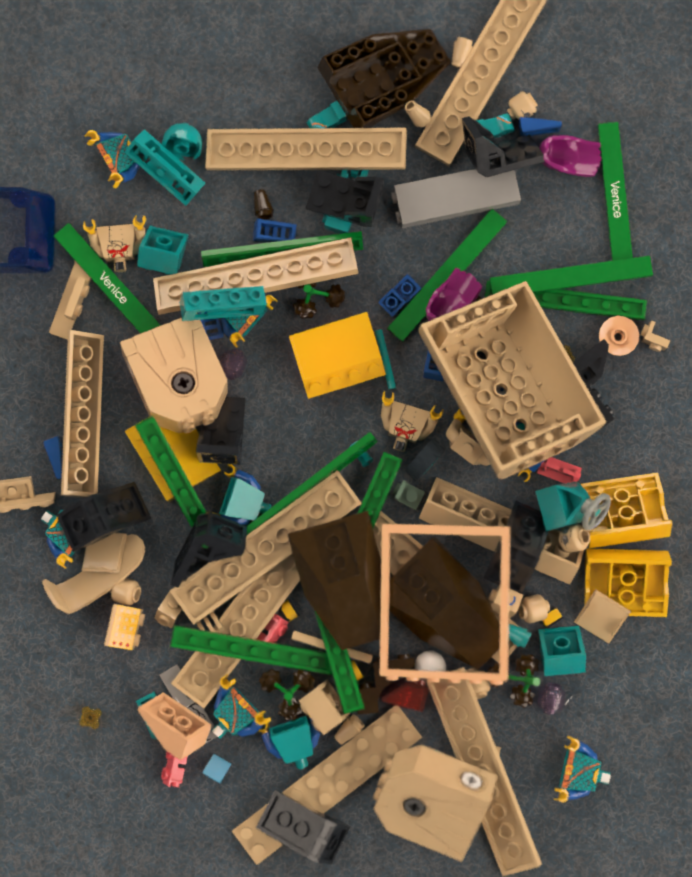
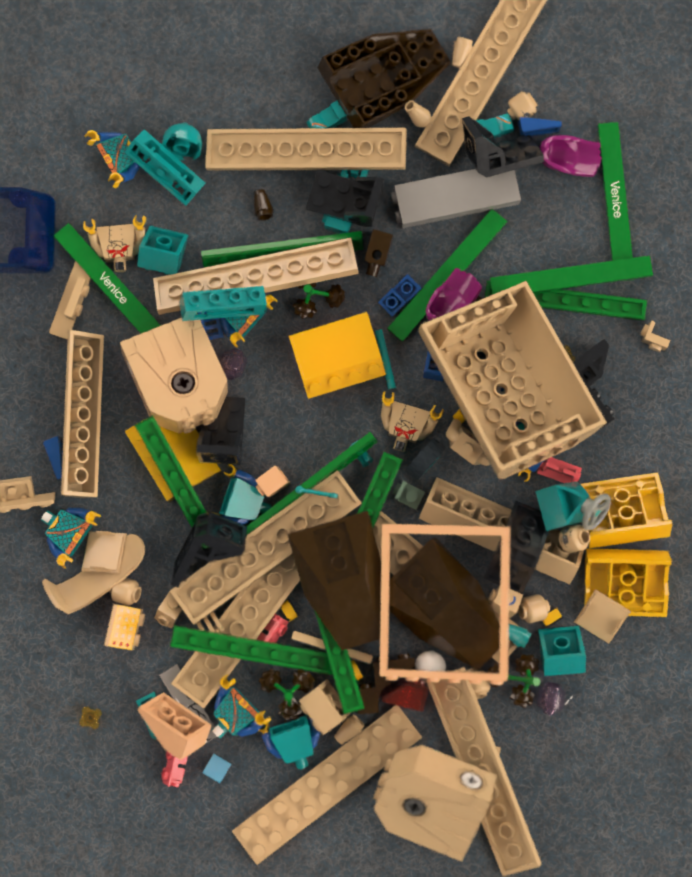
(103, 515): black bracket -> none
(268, 223): blue slope -> none
(272, 482): none -> light nougat slope
(299, 489): none -> teal hinge
(302, 829): black bracket -> none
(380, 242): none -> dark brown torso
(580, 772): torso -> none
(627, 330): light nougat dish -> none

